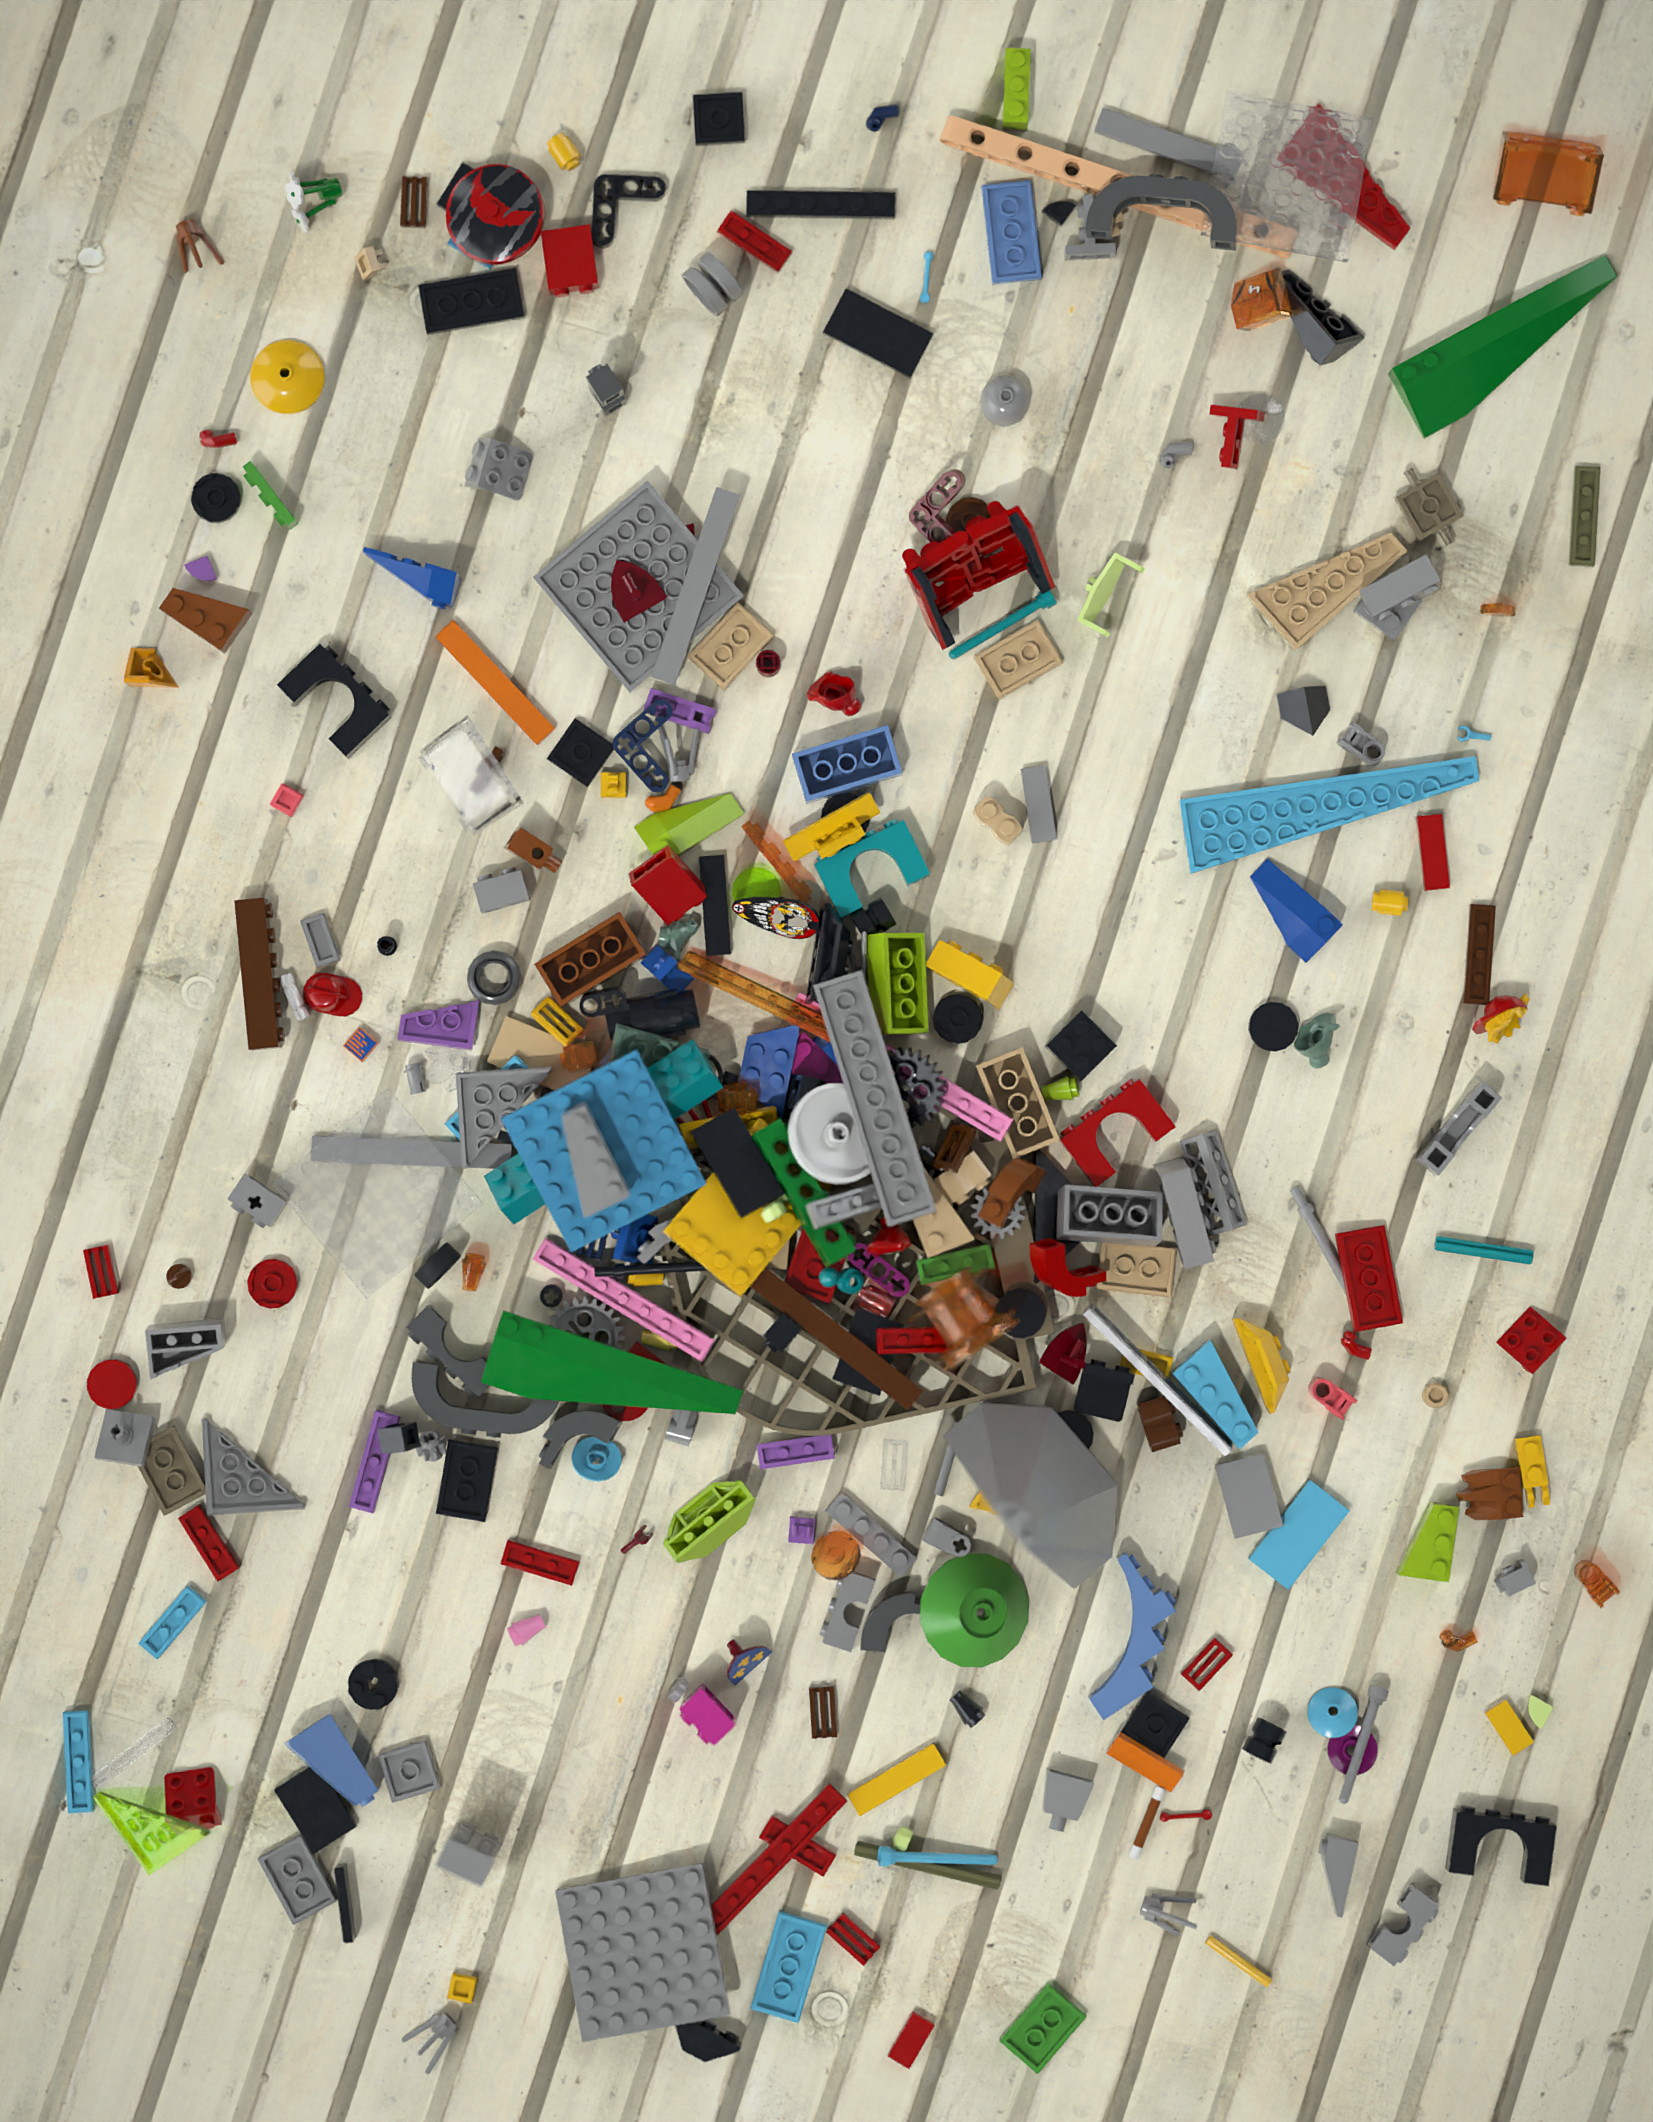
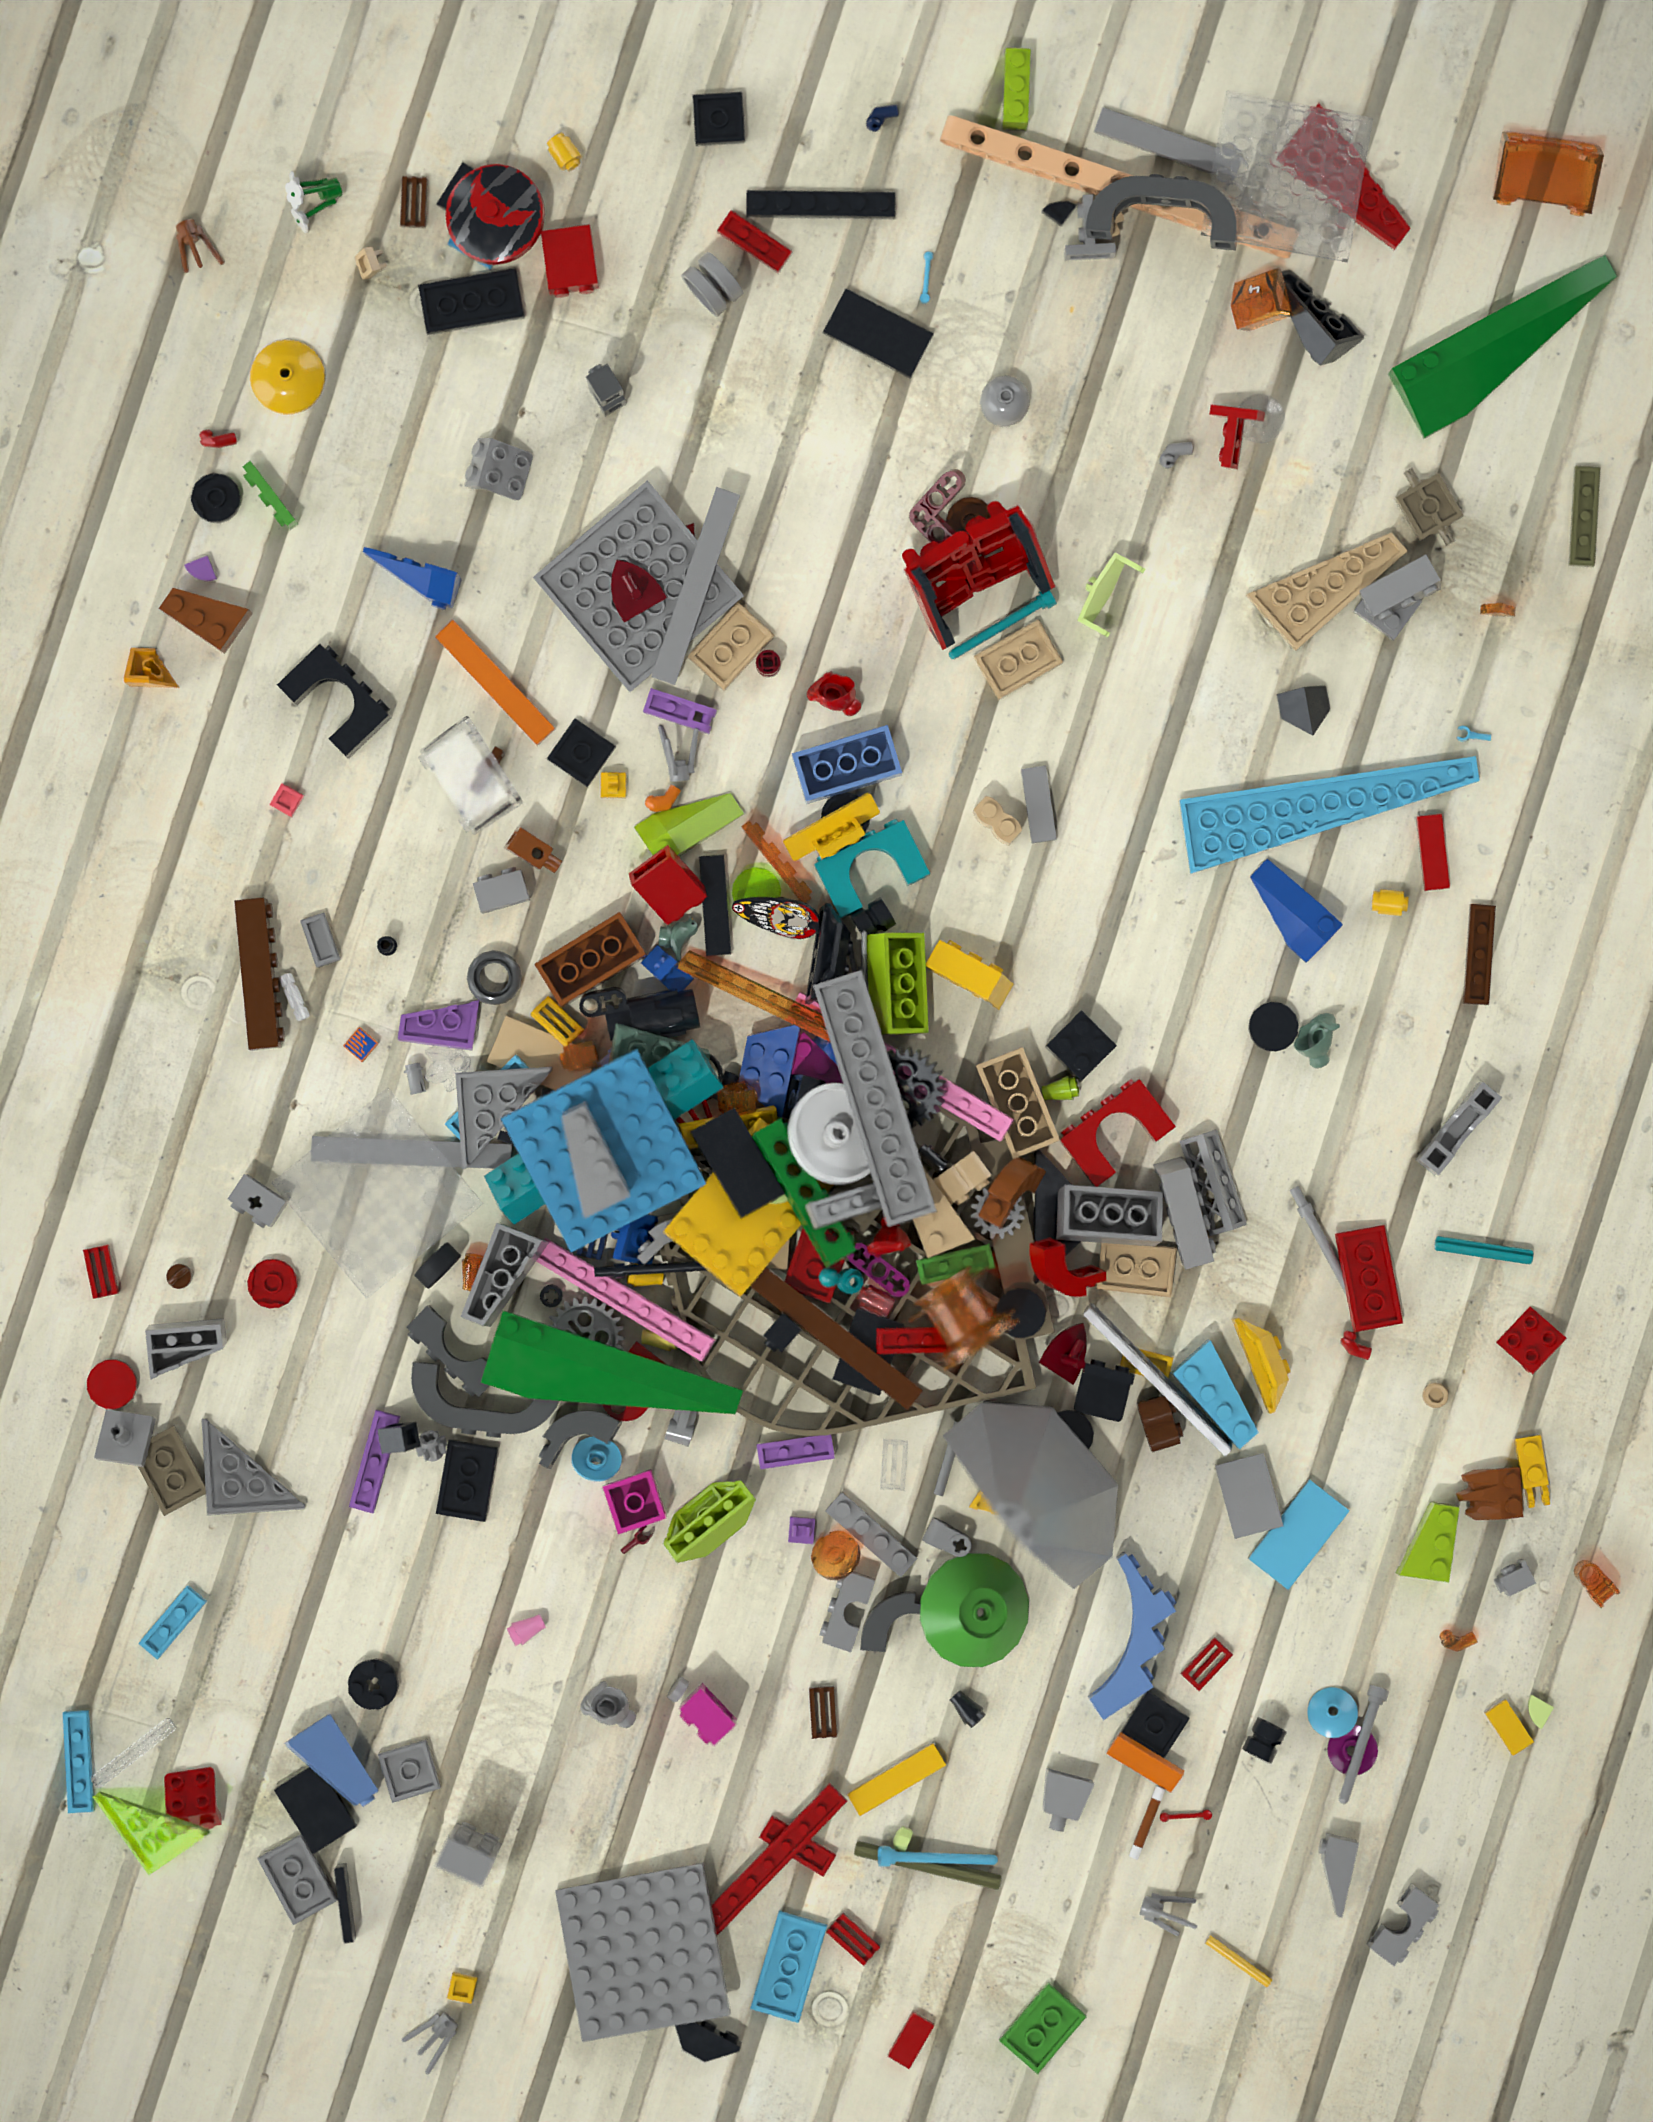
(208, 1543): red tile -> none
(332, 994): red piece -> none
(501, 1272): none -> light grey wedge
(539, 1562): red tile -> none
(608, 1706): none -> light grey hair
(617, 193): black beam -> none
(634, 1501): none -> dark pink brick
(637, 738): dark blue beam -> none
(744, 1660): shield -> none
(773, 1211): yellowish green tile -> none
(957, 1019): black tile -> none
(958, 1148): reddish brown tile -> none
(1011, 232): medium blue tile -> none
(1335, 1398): coral piece -> none
(1360, 744): light grey piece -> none
(1471, 1826): black arch -> none
(1501, 1017): hair -> none

